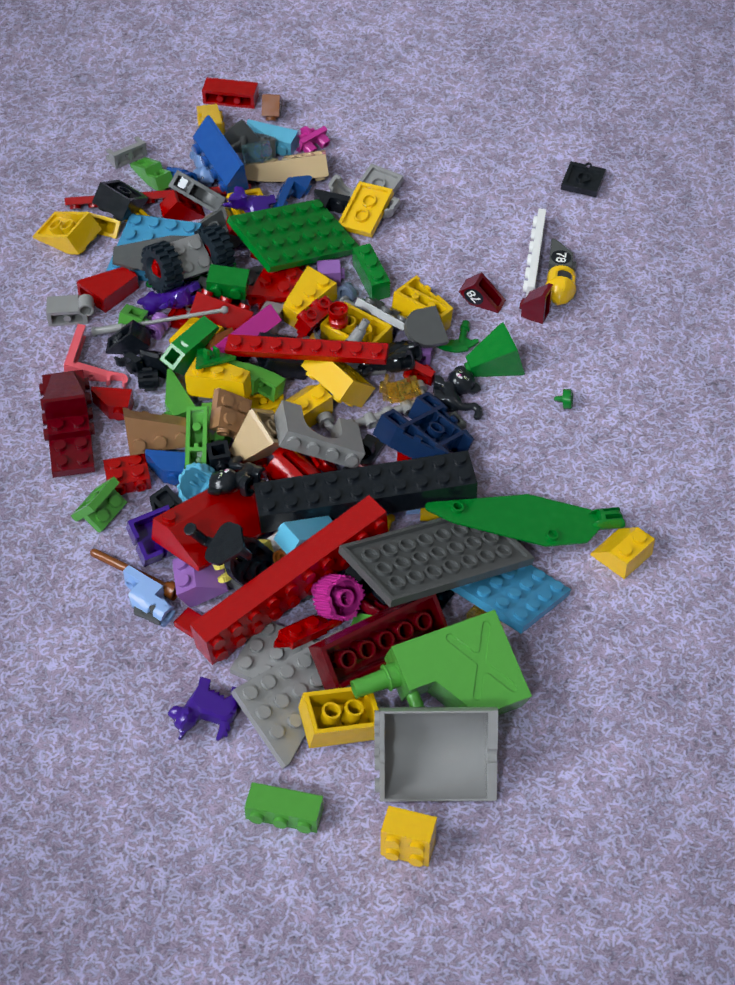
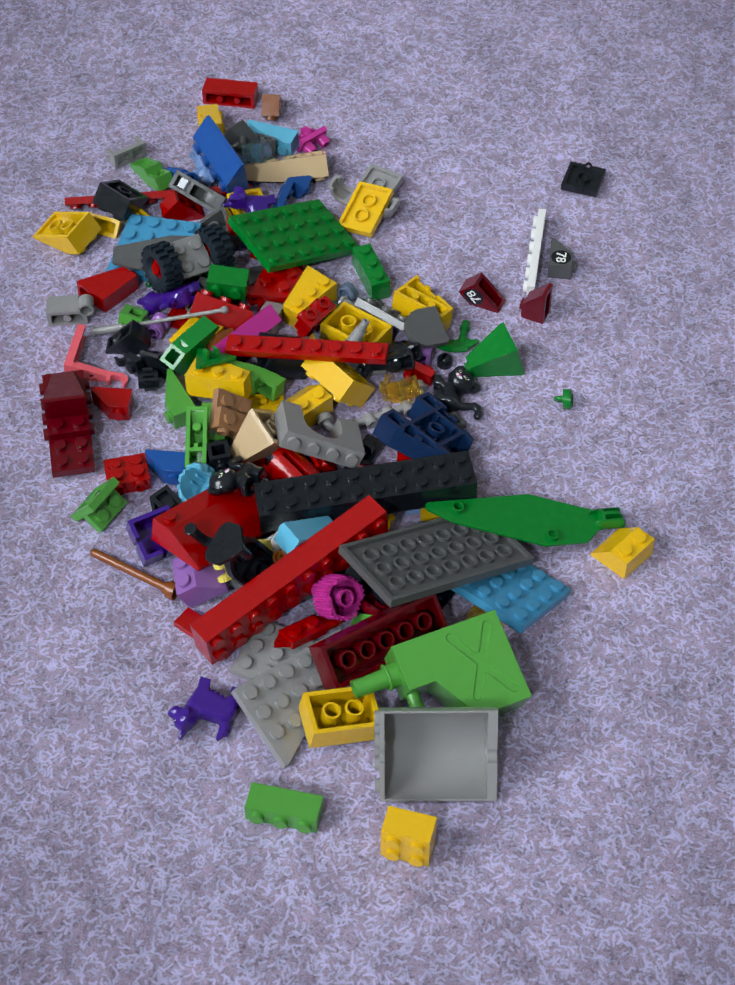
(147, 597): light blue plate -> none
(153, 431): medium nougat wedge -> none
(331, 200): black slope -> none
(331, 269): medium lavender brick -> none
(338, 315): red wheel -> none
(447, 361): none -> black hinge
(563, 287): yellow helmet -> none

